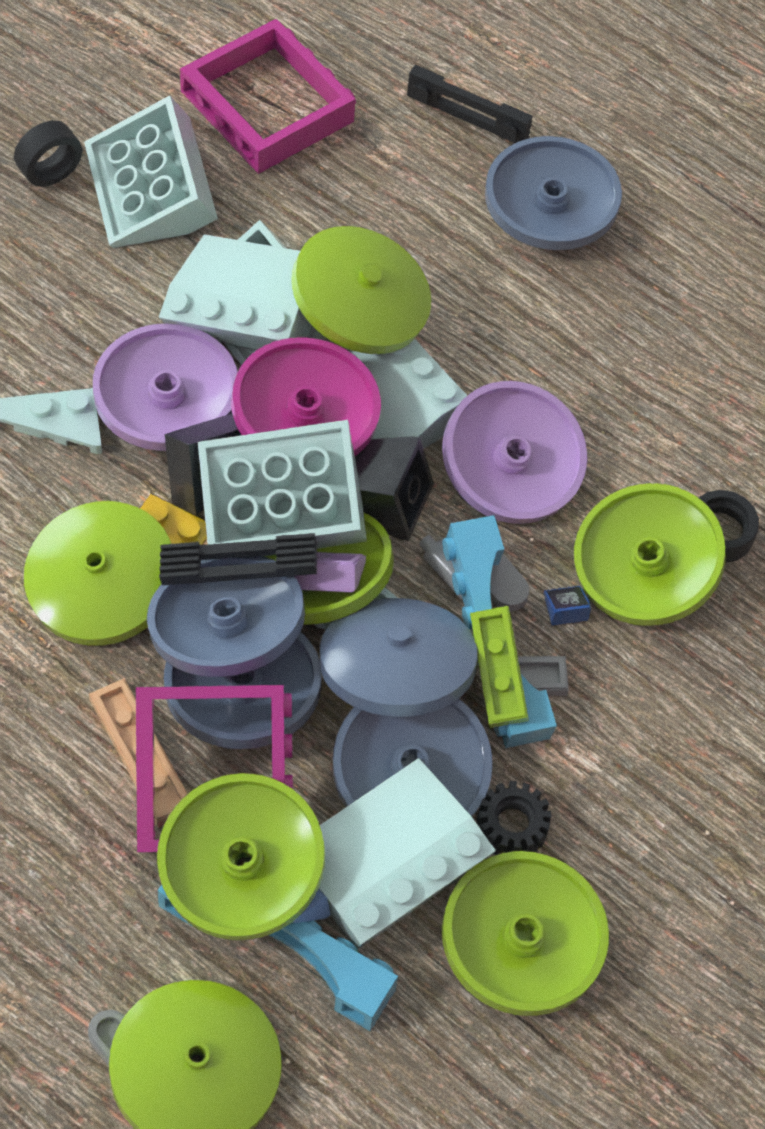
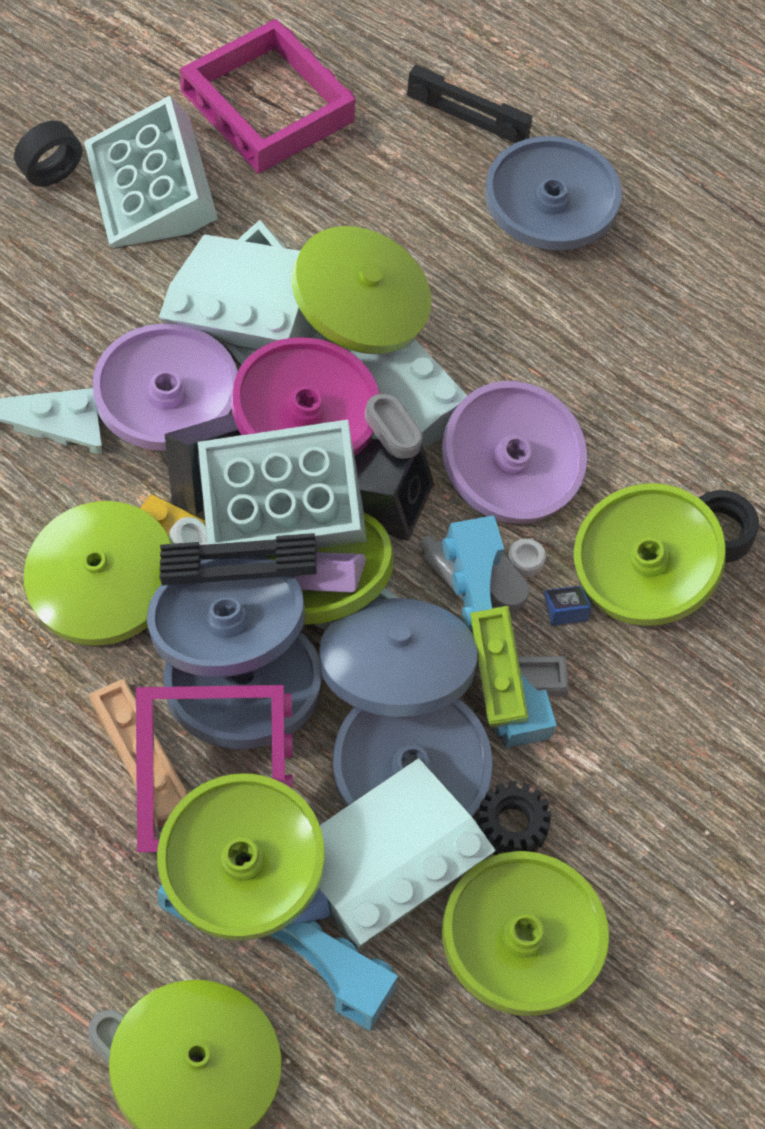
(188, 530): none -> white tile
(393, 426): none -> light grey tile
(527, 557): none -> white tile

